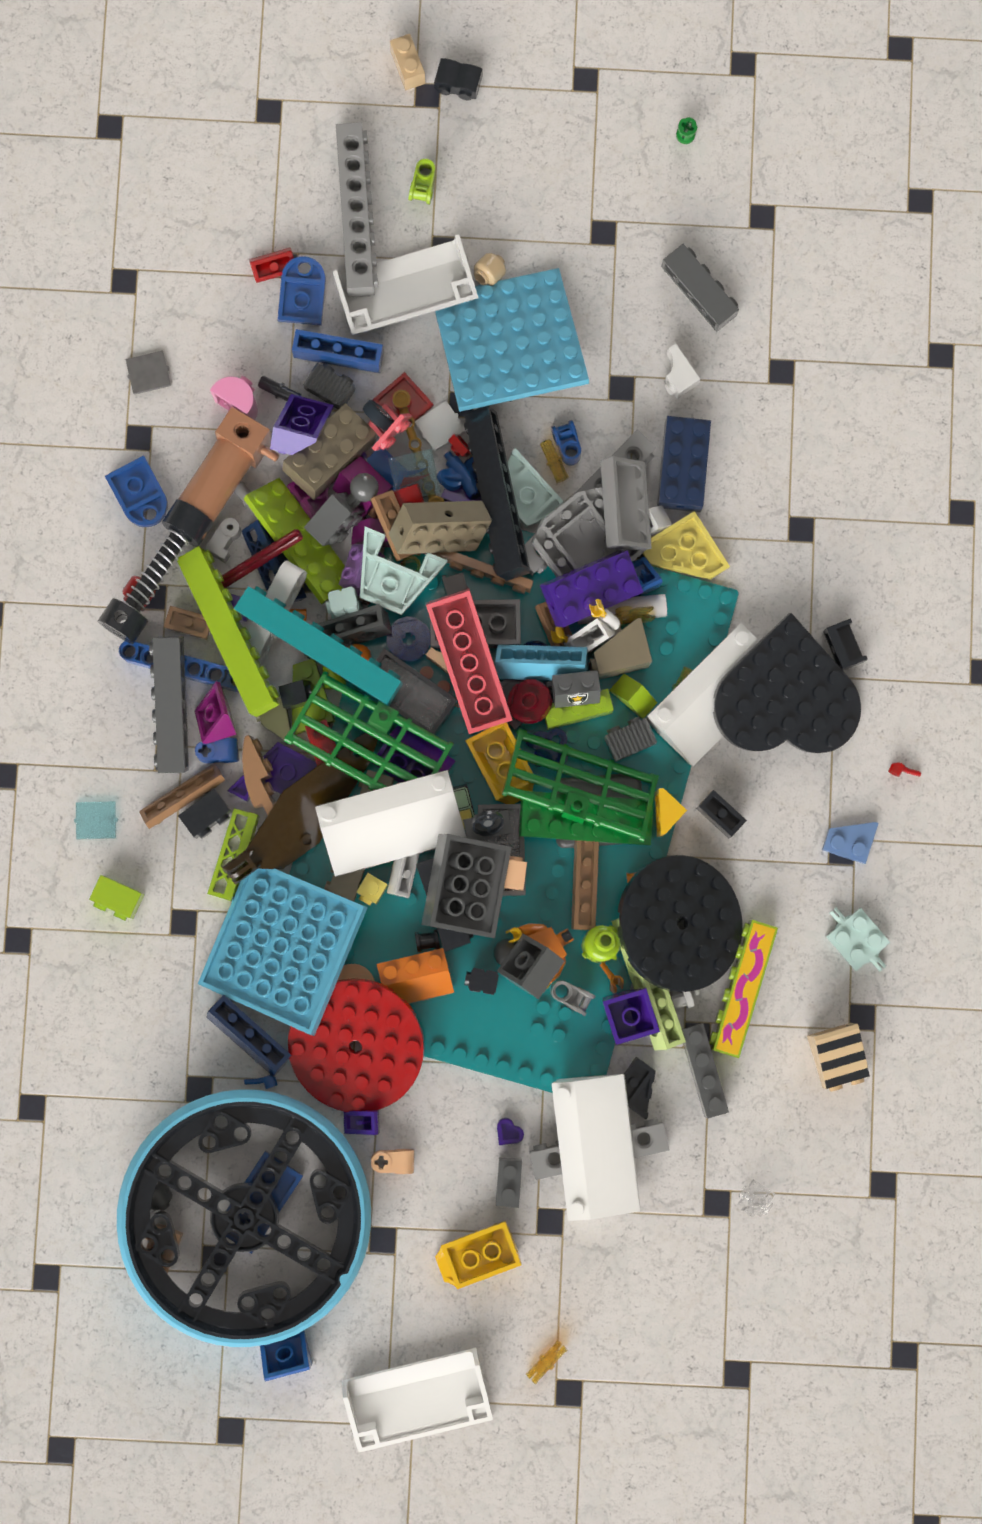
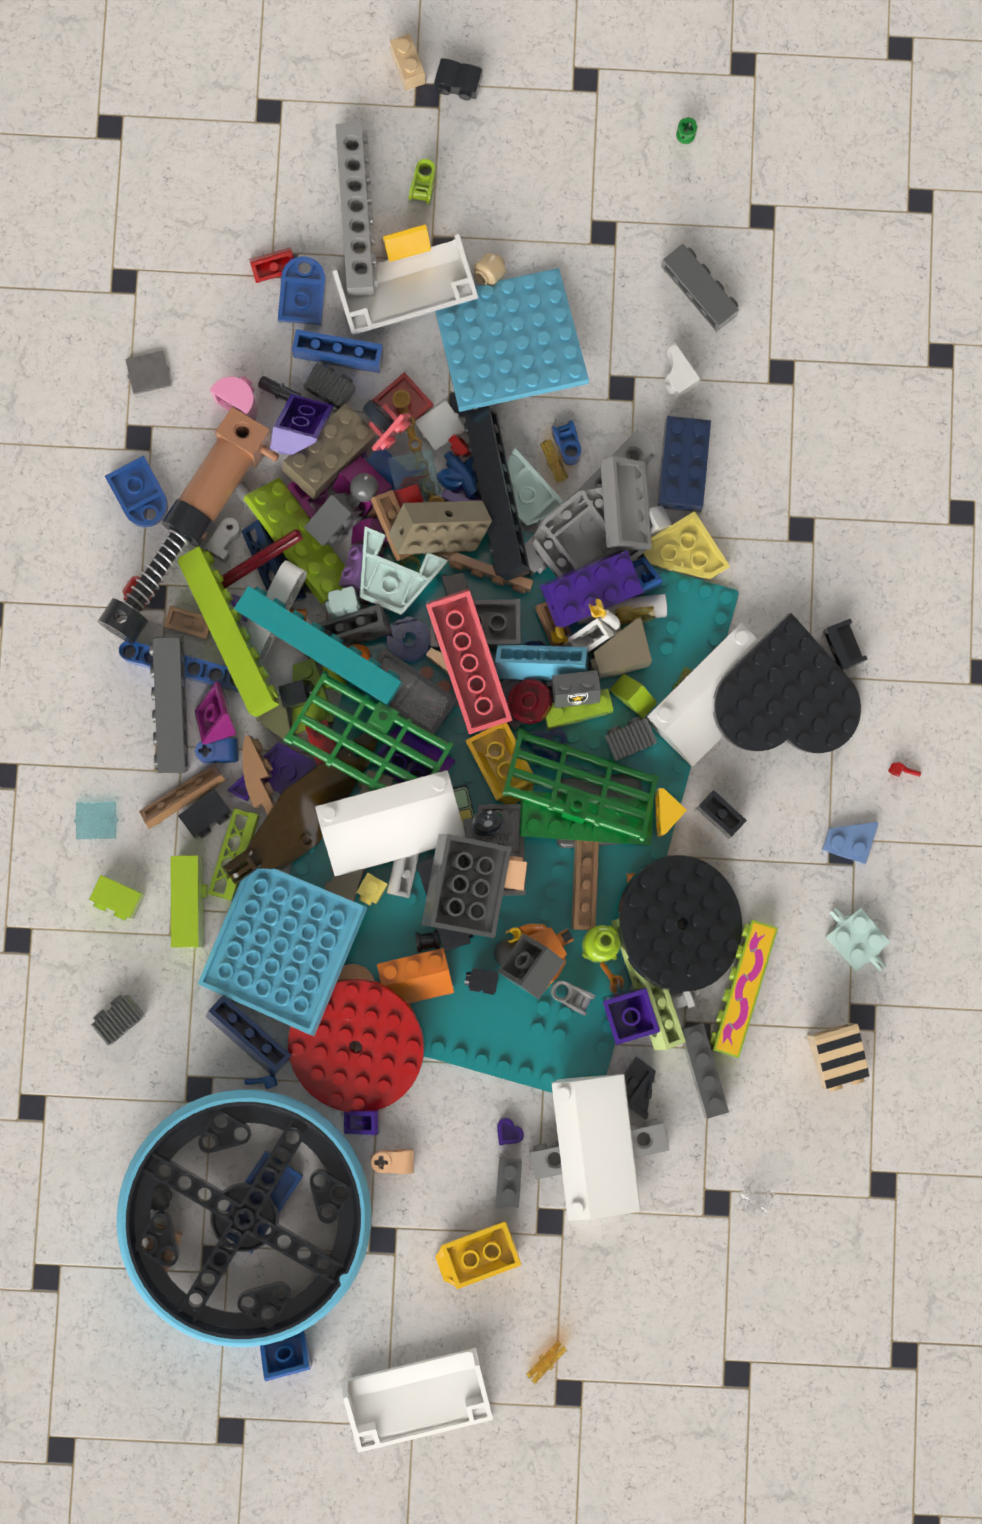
(118, 1019): none -> dark grey brick
(187, 901): none -> lime brick
(406, 243): none -> yellow slope

